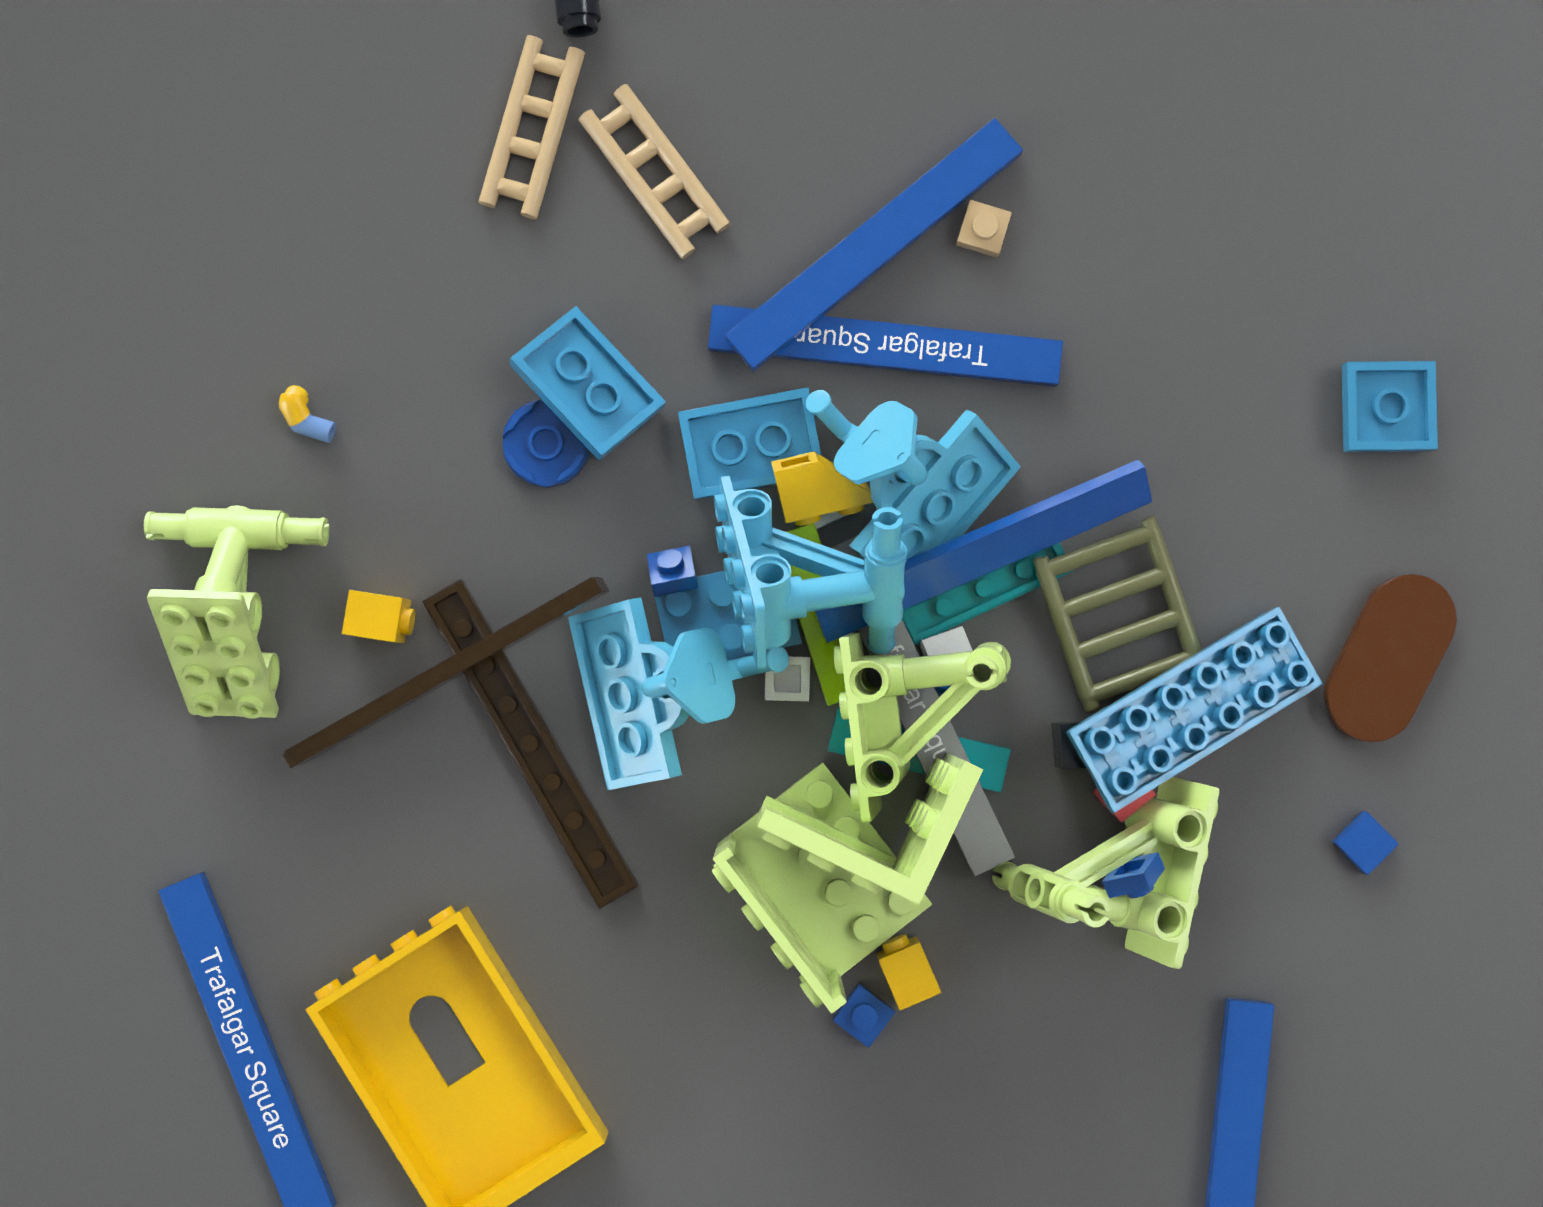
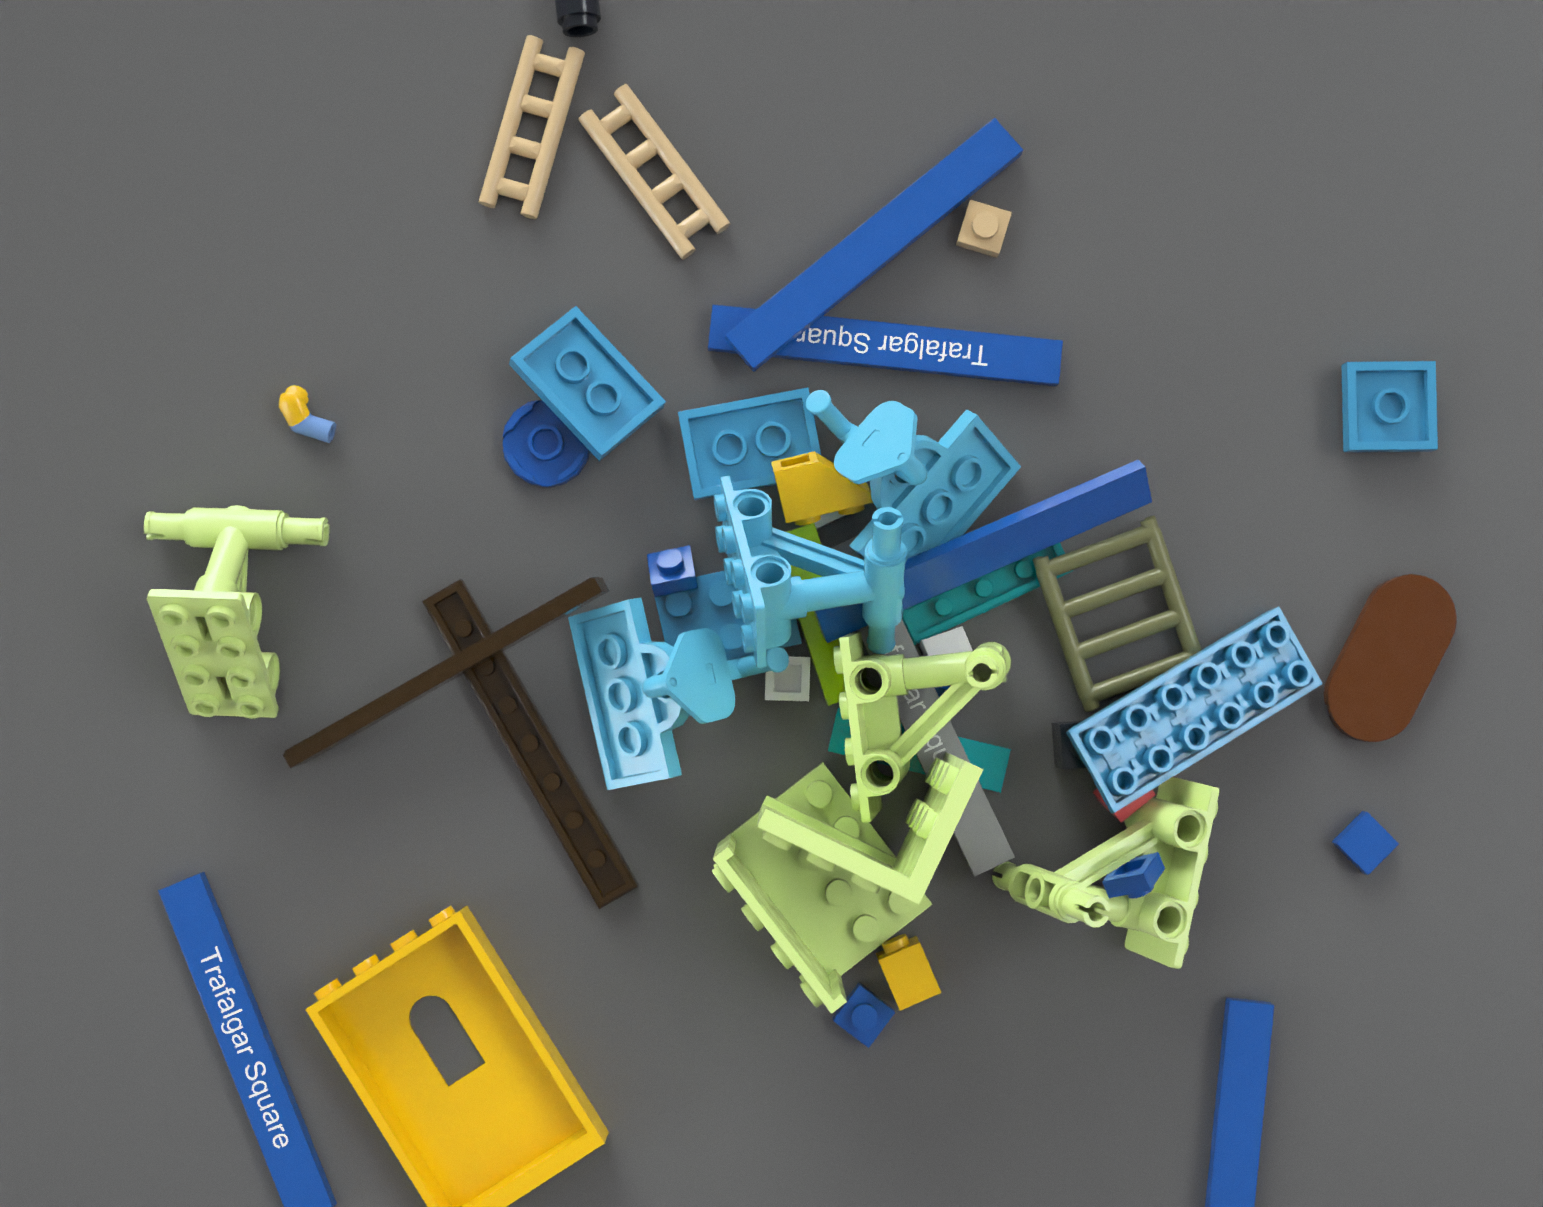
(378, 616): yellow brick -> none

